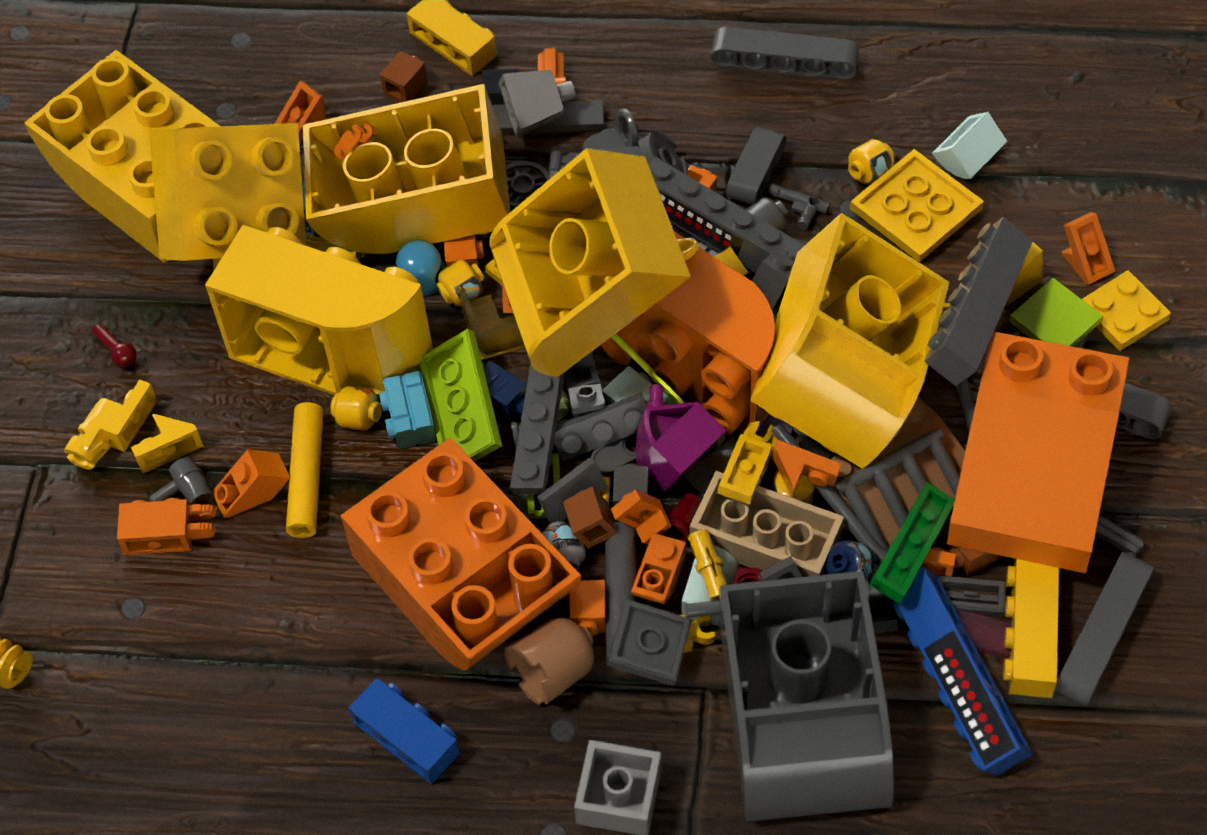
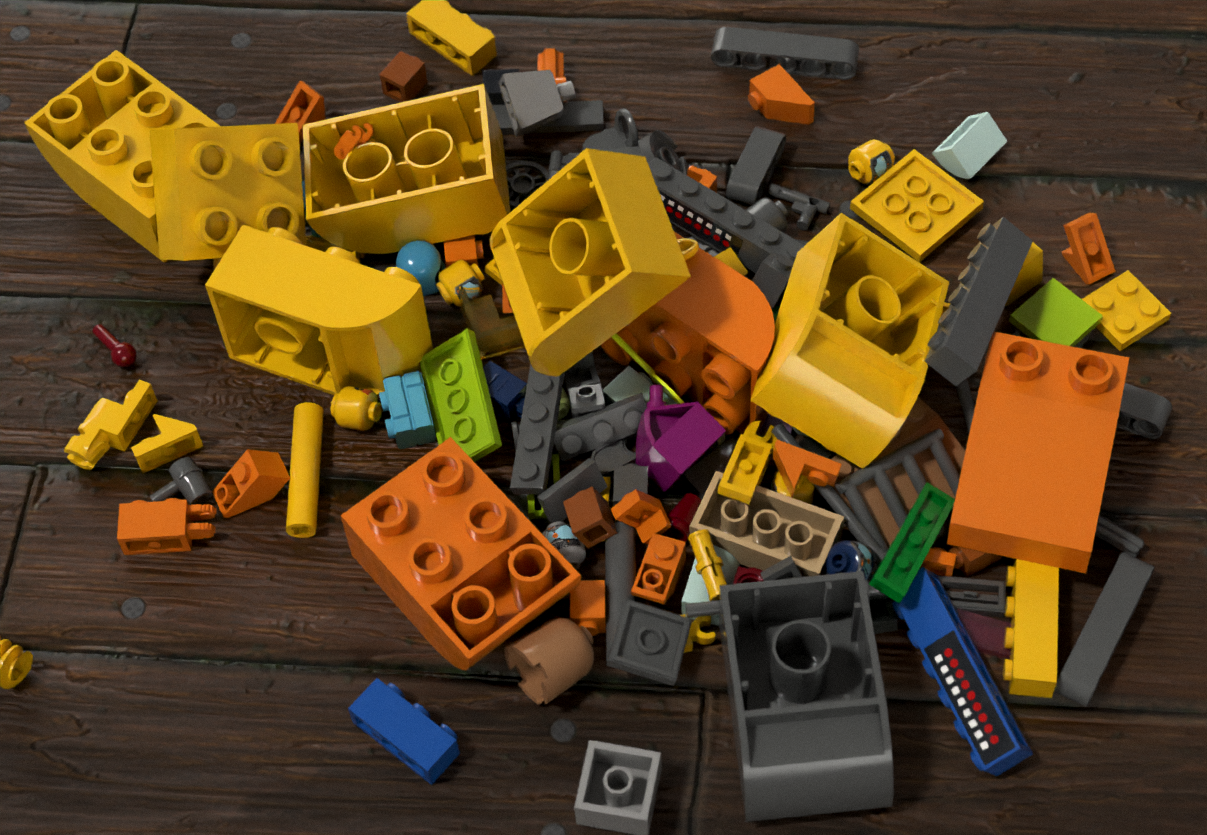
(780, 97): none -> orange slope

